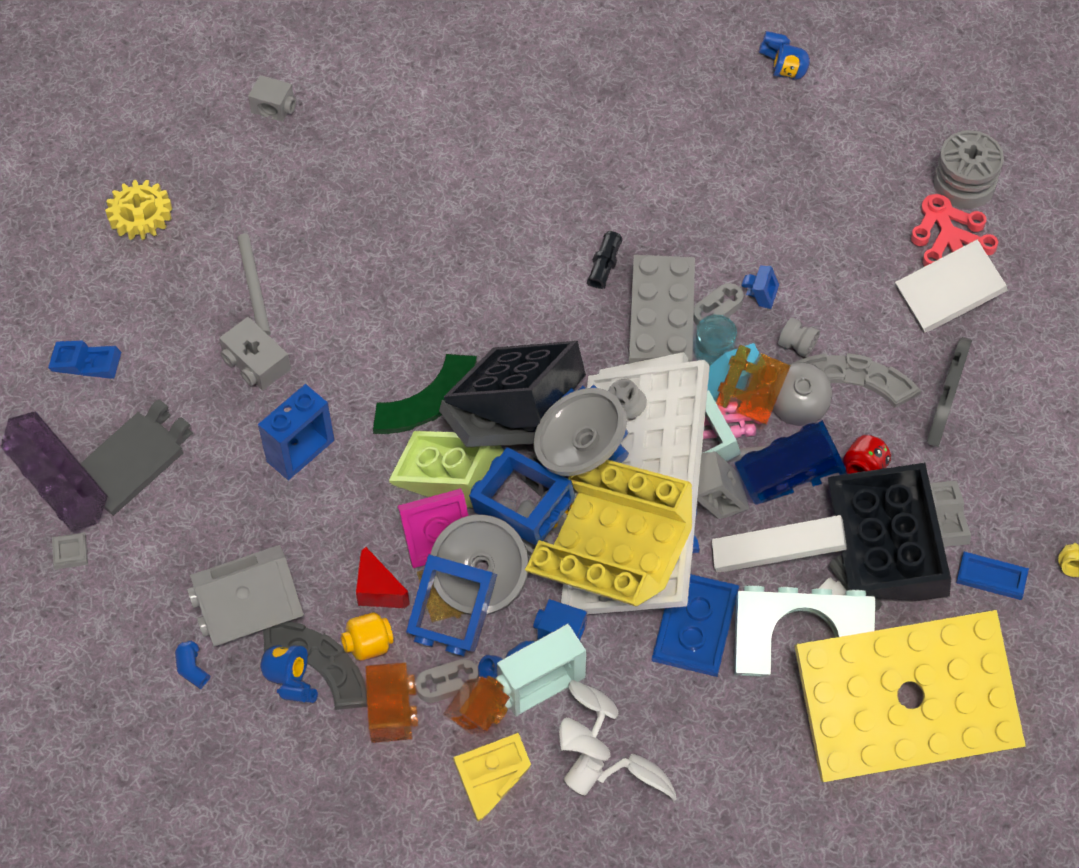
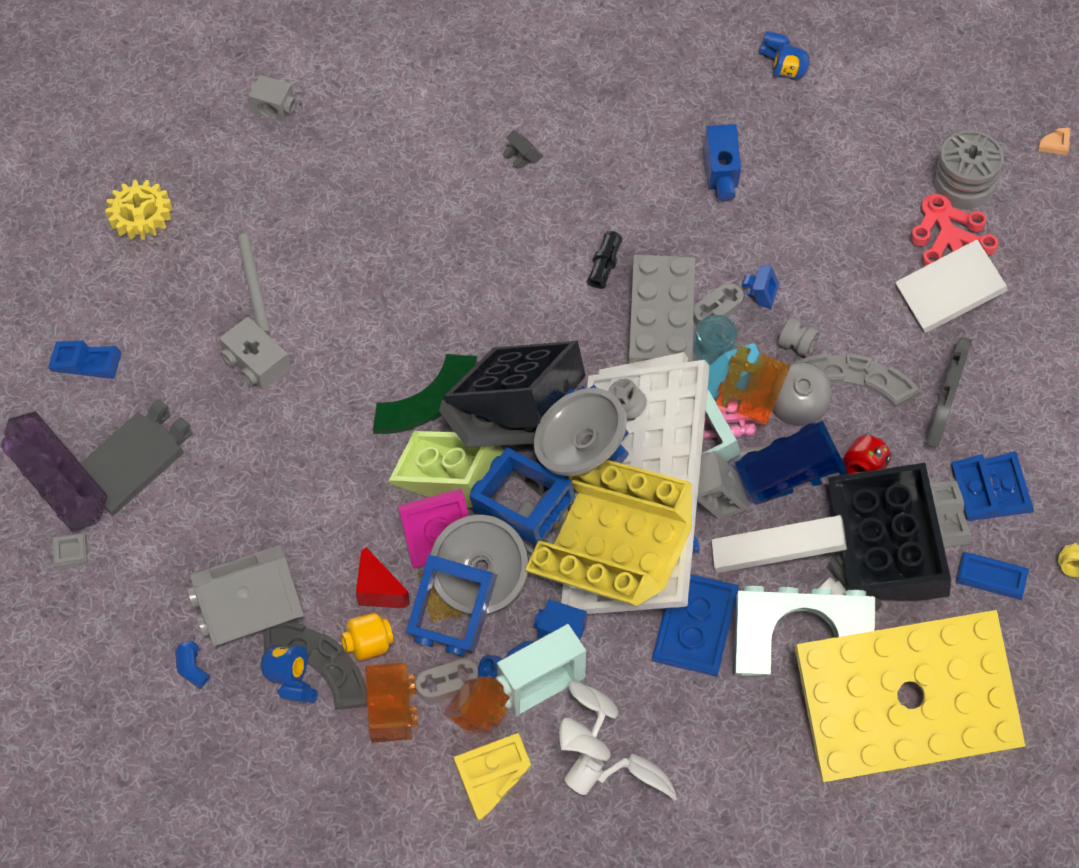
(305, 424): blue window -> none
(523, 148): none -> dark grey tile
(722, 144): none -> blue torso
(978, 492): none -> blue slope
(1056, 142): none -> light nougat tile

